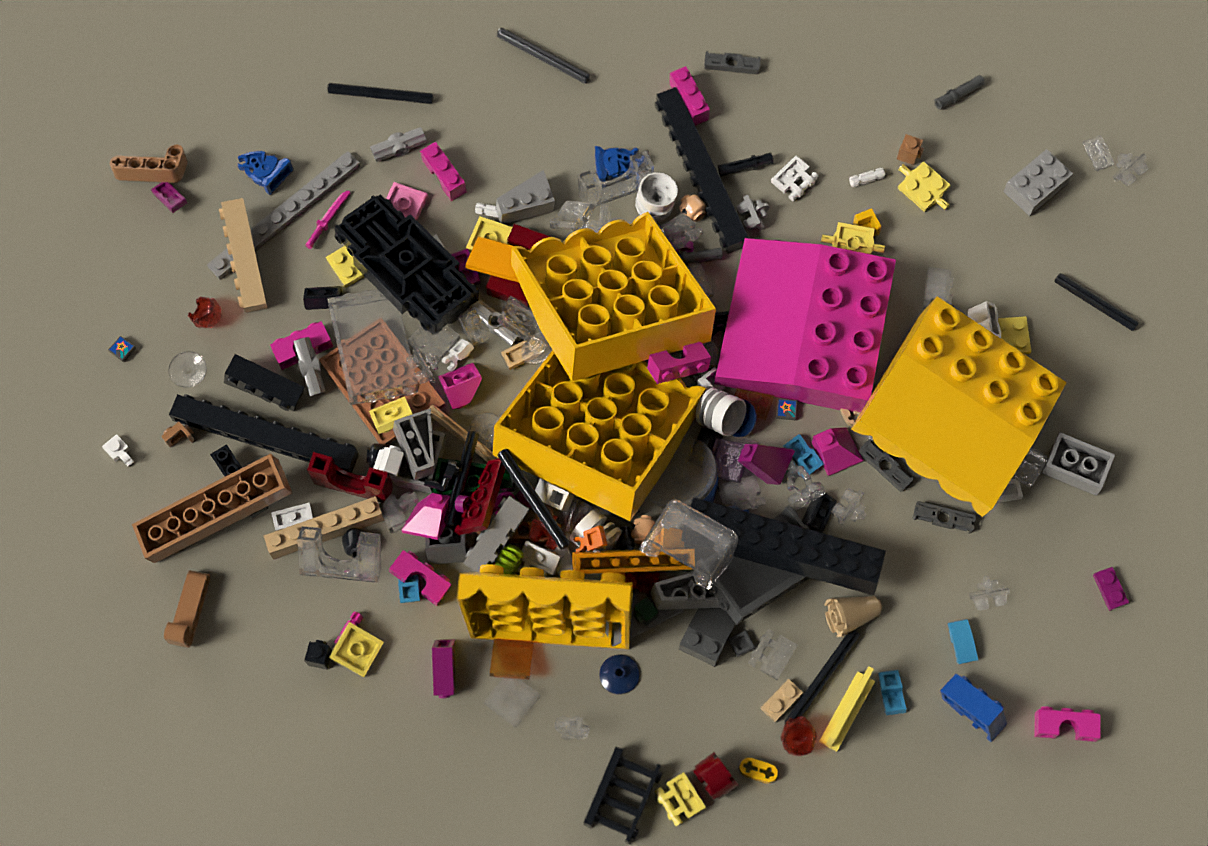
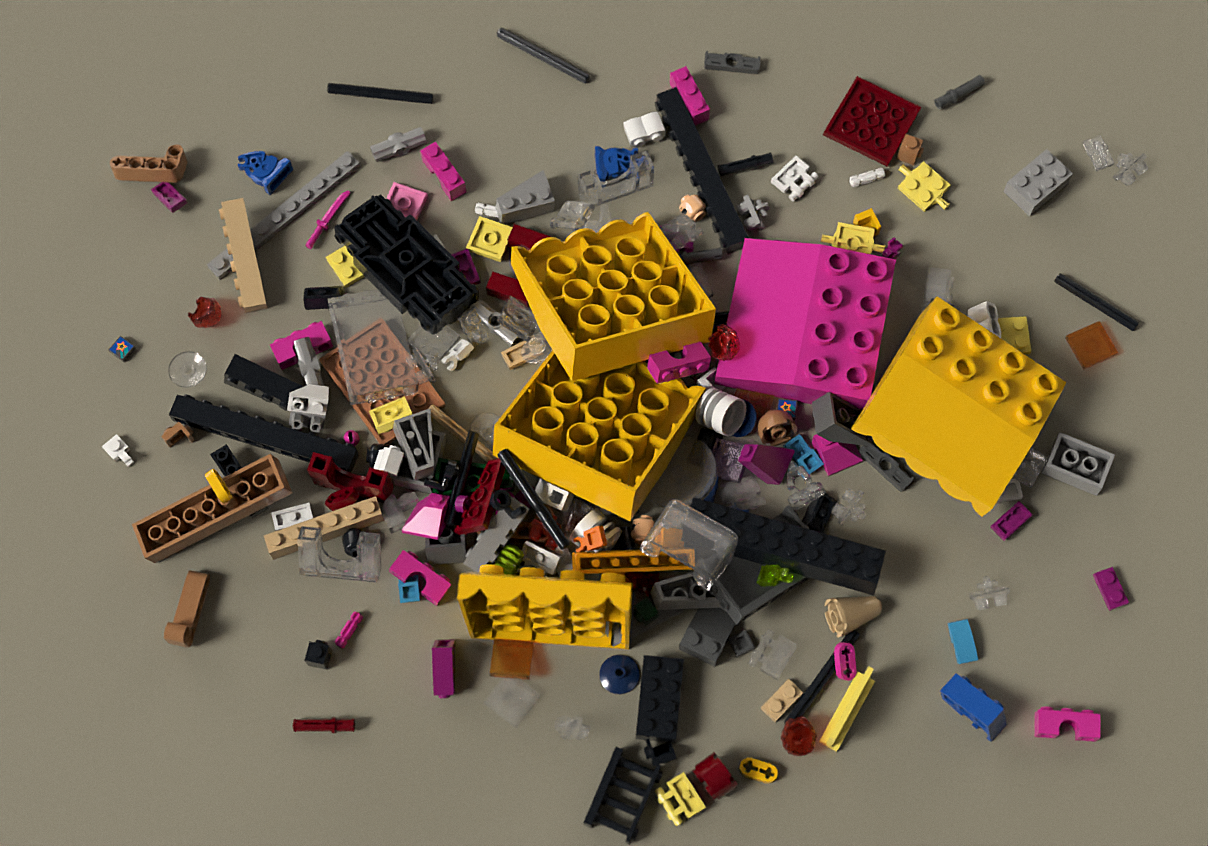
(218, 486): none -> yellow beam
(309, 399): none -> white slope
(312, 421): none -> light grey hips
(332, 725): none -> dark red pin
(342, 498): none -> dark red beam
(356, 438): none -> dark pink hinge
(356, 649): light yellow plate -> none
(460, 385): dark pink slope -> none
(492, 259): light orange tile -> none
(505, 500): none -> black plate
(644, 129): none -> white brick
(656, 195): white wheel -> none
(659, 699): none -> black brick
(660, 754): none -> black bracket
(724, 343): none -> clear red hair
(771, 574): none -> clear neon green plate
(776, 427): none -> medium nougat cylinder
(835, 419): none -> dark grey slope
(845, 661): none -> dark pink beam
(872, 121): none -> dark red plate
(891, 692): dark azure slope -> none
(893, 249): none -> magenta plate
(957, 519): dark grey piece -> none
(1011, 521): none -> magenta plate
(1091, 345): none -> clear orange tile

